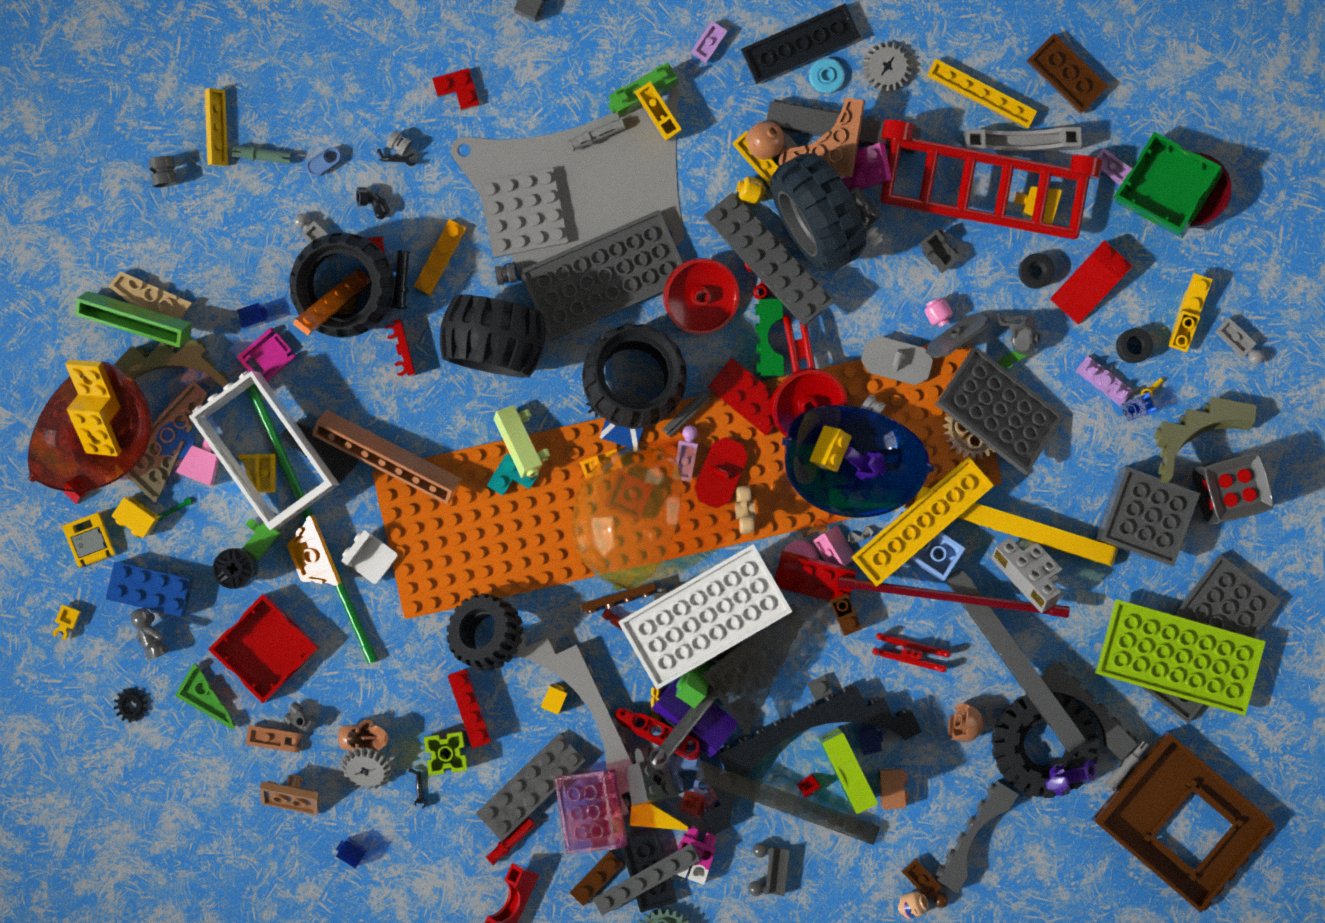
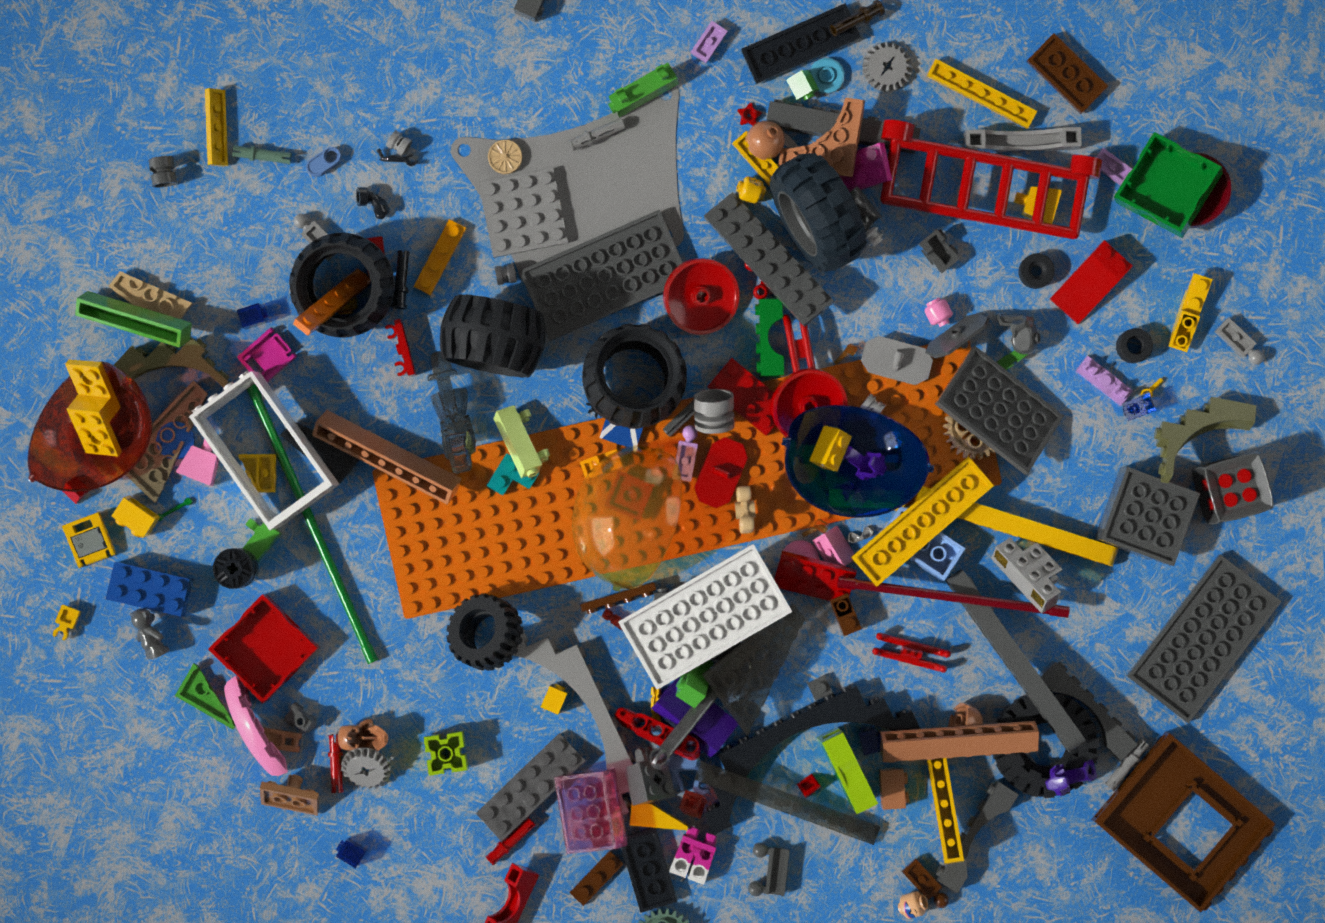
(126, 699): black gear -> none
(251, 729): none -> bright pink brick
(312, 555): wing -> none
(335, 764): none -> red pin
(369, 556): white bracket -> none
(418, 786): black piece -> none
(451, 408): none -> clear smoke piece
(459, 83): red plate -> none
(469, 708): red brick -> none
(505, 156): none -> tan wheel
(647, 878): dark grey plate -> none
(658, 111): yellow slope -> none
(714, 411): none -> light grey wheel
(748, 110): none -> red plate
(803, 85): none -> brick
(850, 349): none -> clear orange hand
(864, 15): none -> dark brown pin
(945, 811): none -> yellow brick
(959, 741): none -> nougat brick
(1180, 657): lime plate -> none

